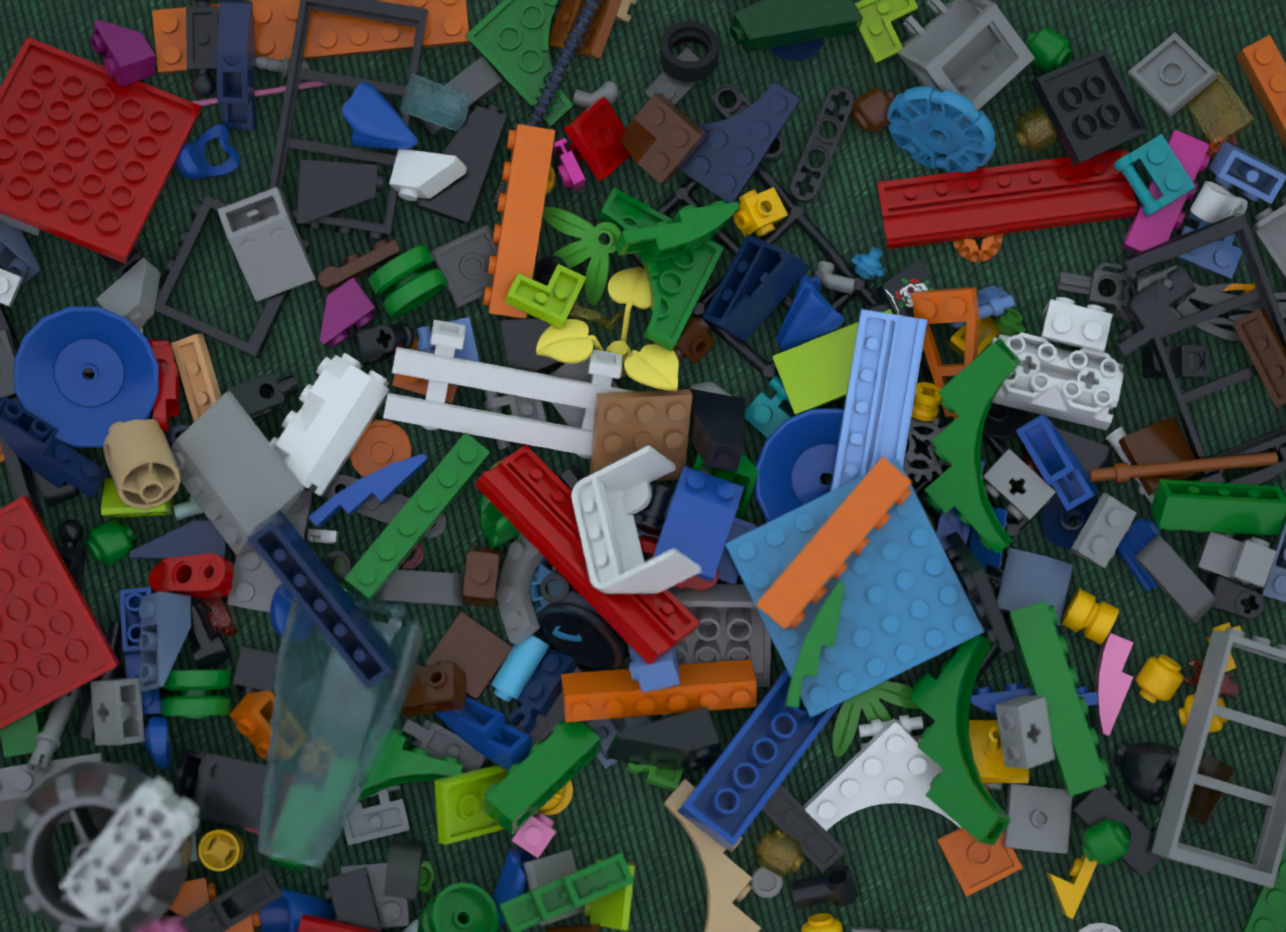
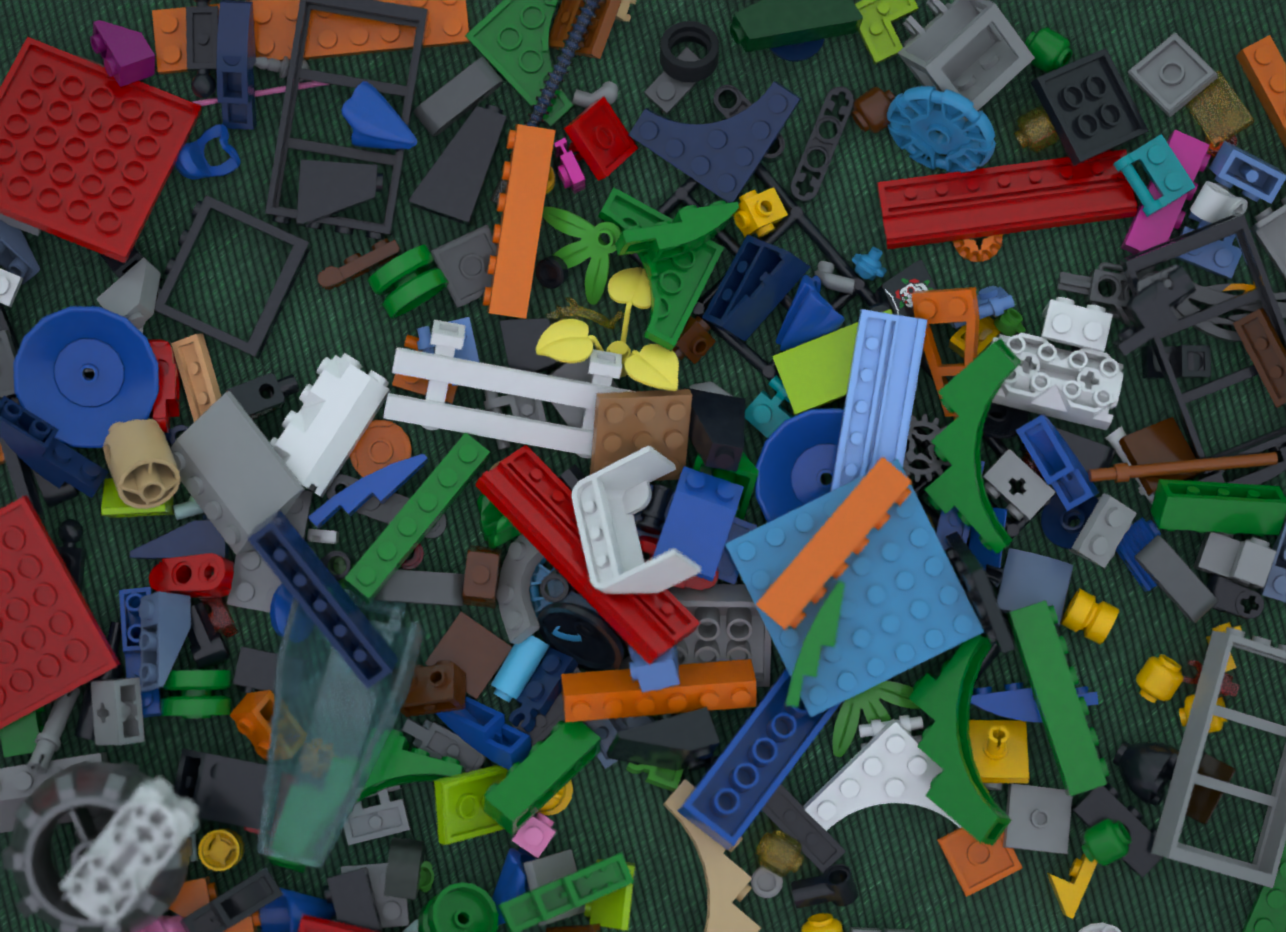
(110, 542): green head -> none
(157, 741): blue hat -> none
(266, 243): light grey slope -> none
(344, 311): magenta slope -> none
(381, 342): black piece -> none
(424, 173): white slope -> none
(435, 102): clear light blue slope -> none
(548, 302): lime plate -> none
(662, 138): reddish brown slope -> none
(926, 402): yellow wheel -> none
(1025, 731): light grey brick -> none
(1110, 681): bright pink slope -> none

